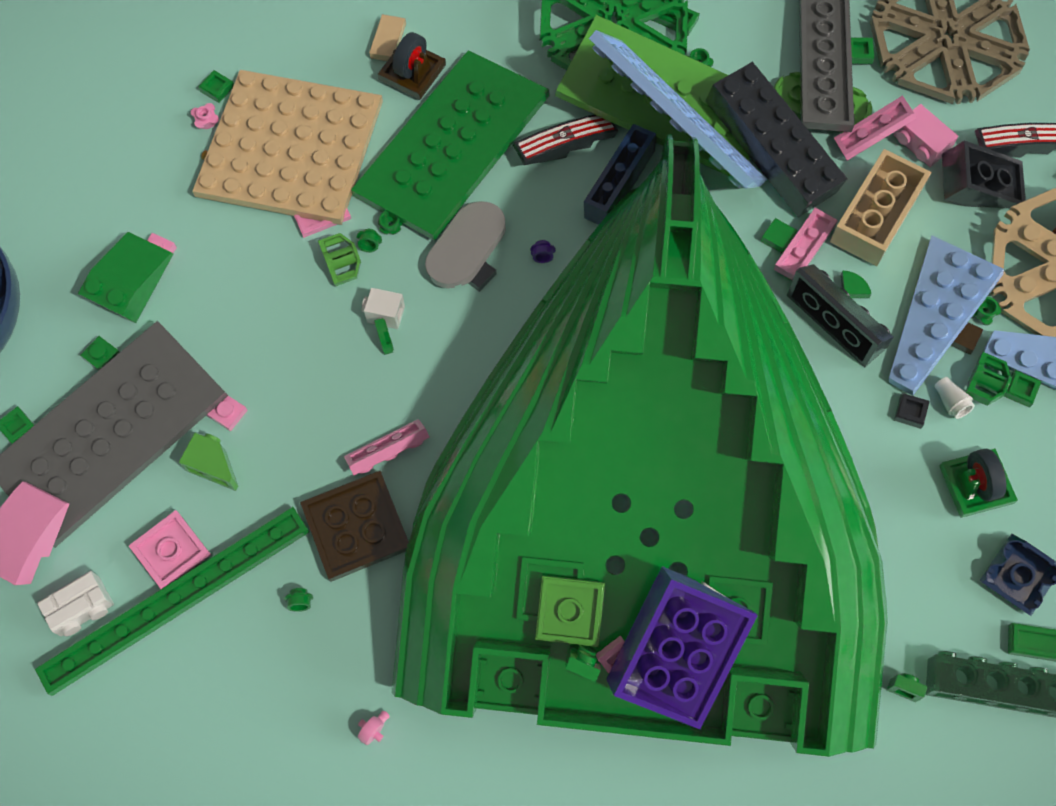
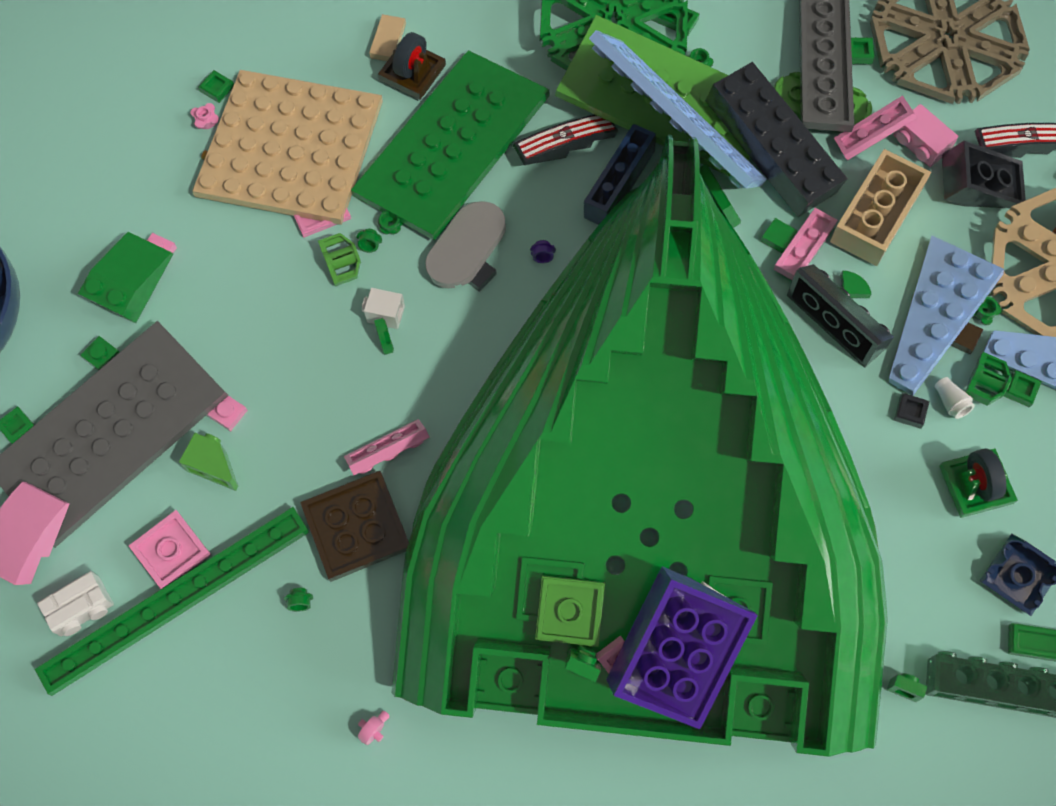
(719, 196): none -> green tile

